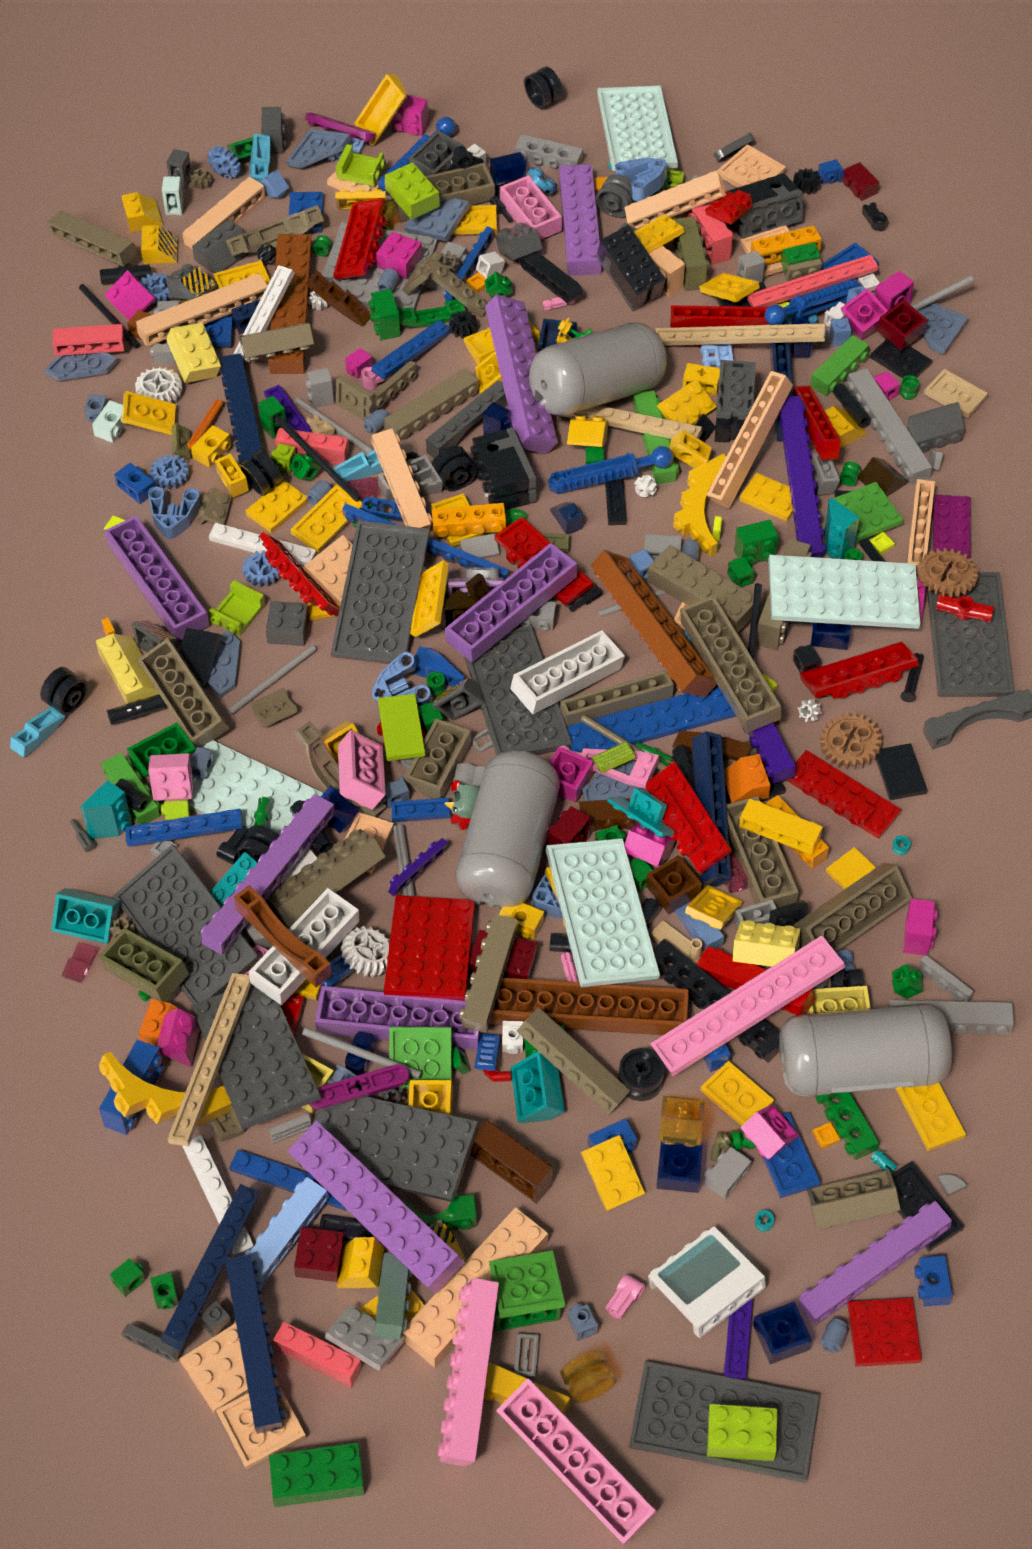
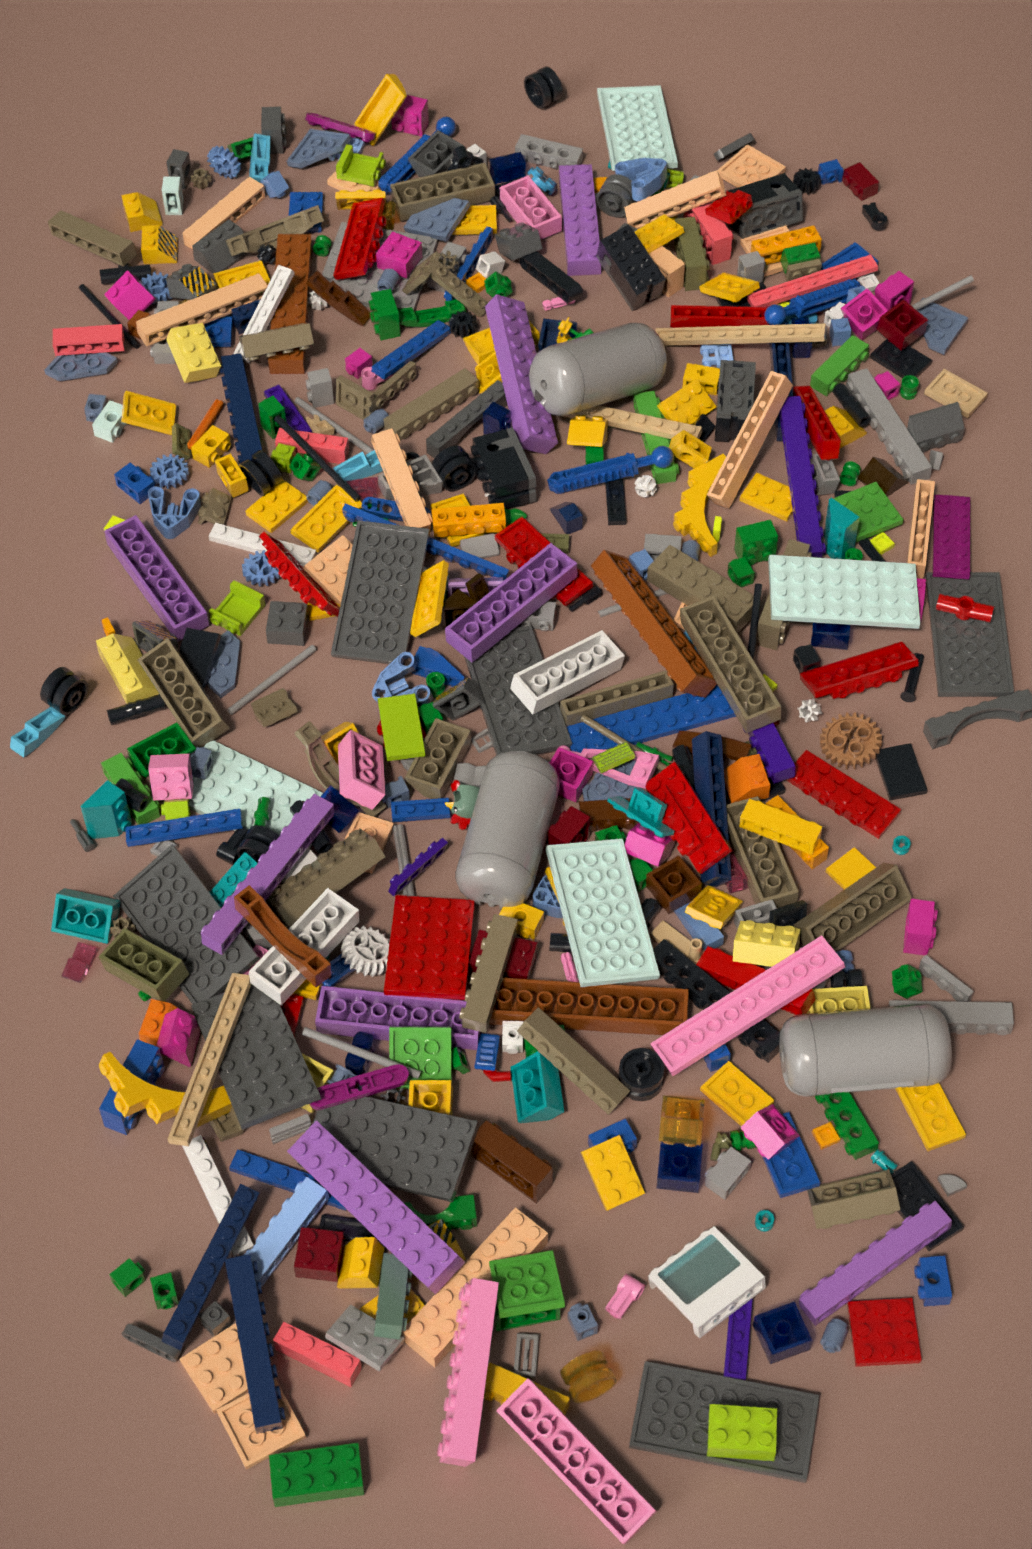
(159, 384): white gear -> none
(412, 190): lime brick -> none
(488, 573): light grey beam -> none
(959, 578): medium nougat gear -> none

